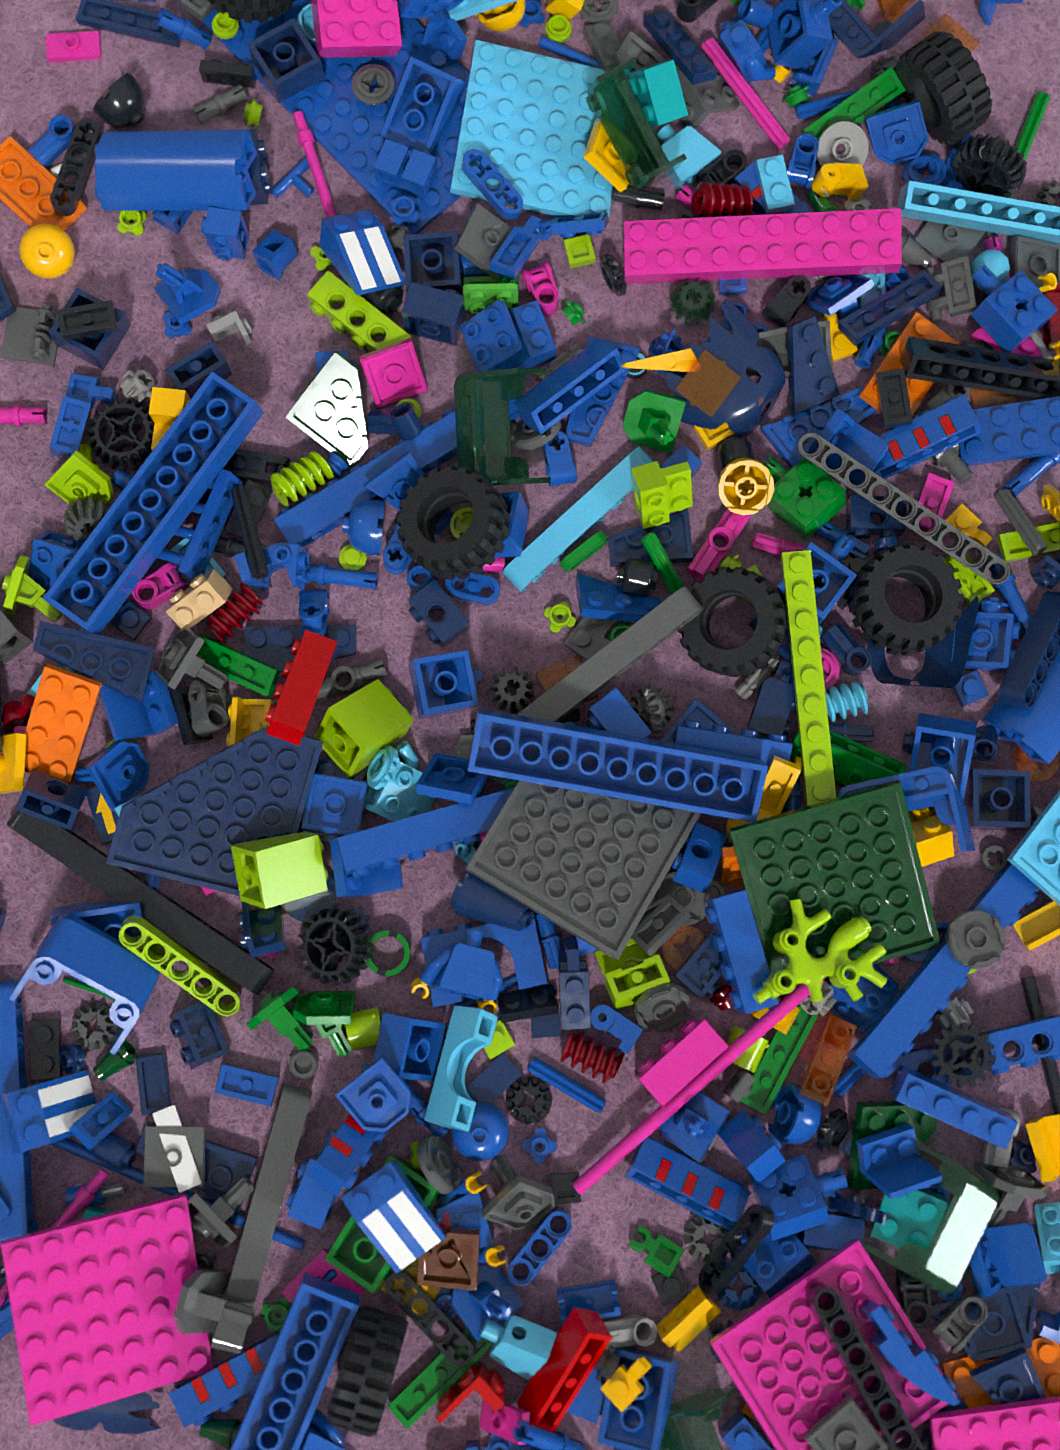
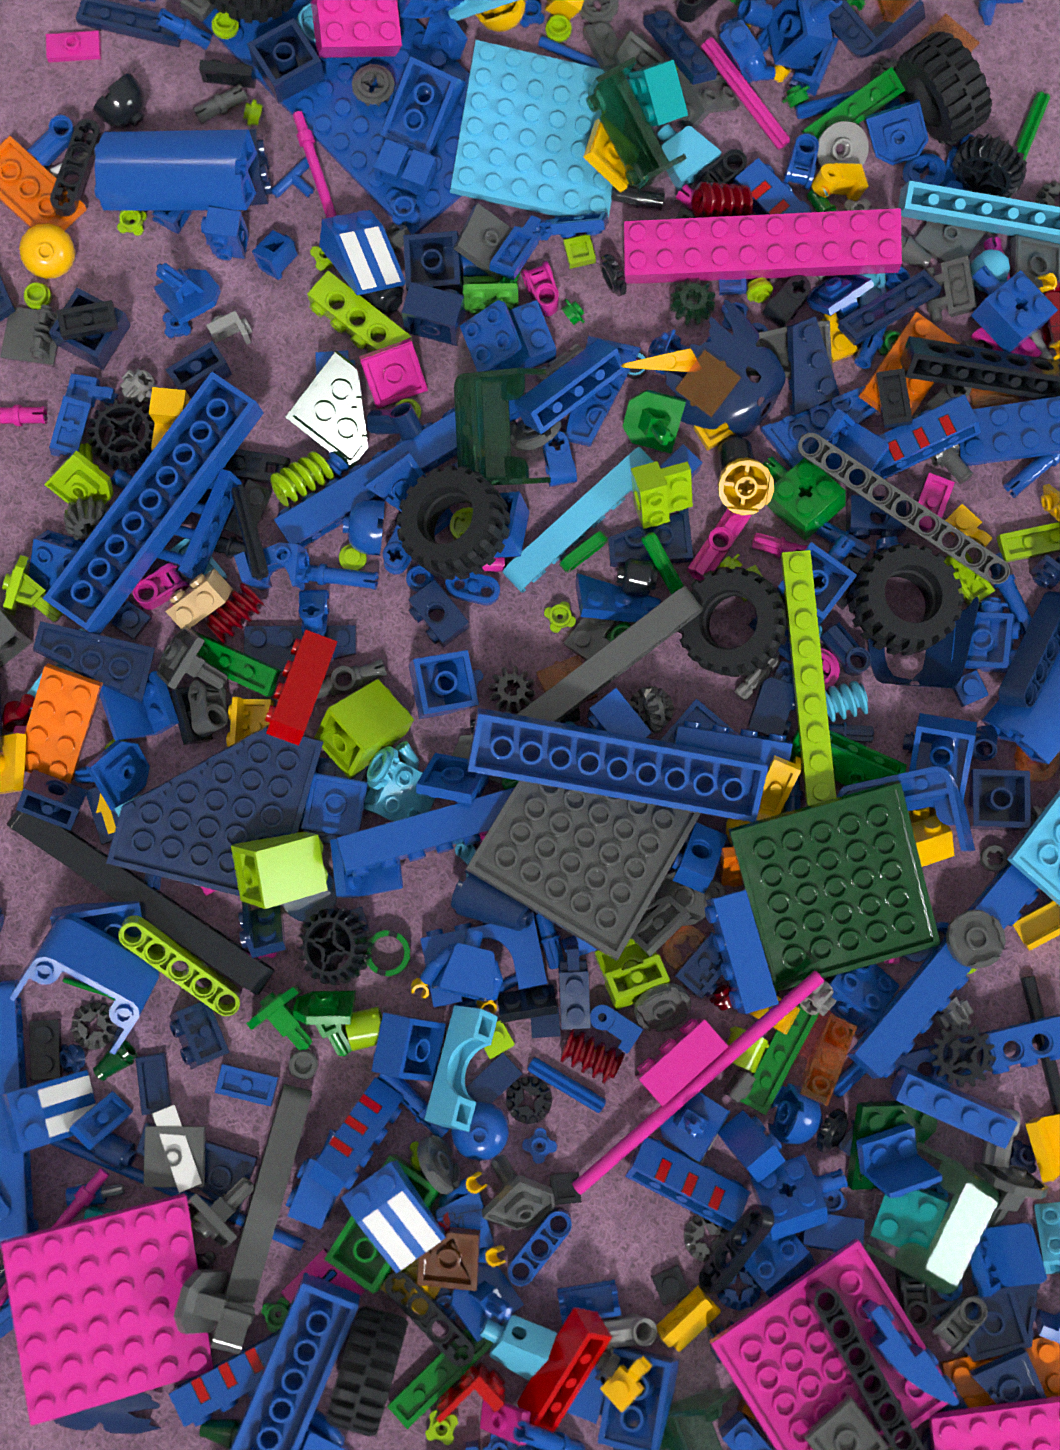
(37, 295): none -> lime plate
(376, 1096): blue piece -> none
(445, 1435): none -> lime plate
(492, 172): blue beam -> none
(661, 1253): green plate -> none
(759, 290): none -> lime plate
(774, 184): medium azure plate -> none
(811, 970): lime plant -> none
(857, 1207): dark blue plate -> none
(1020, 522): dark grey axle -> none

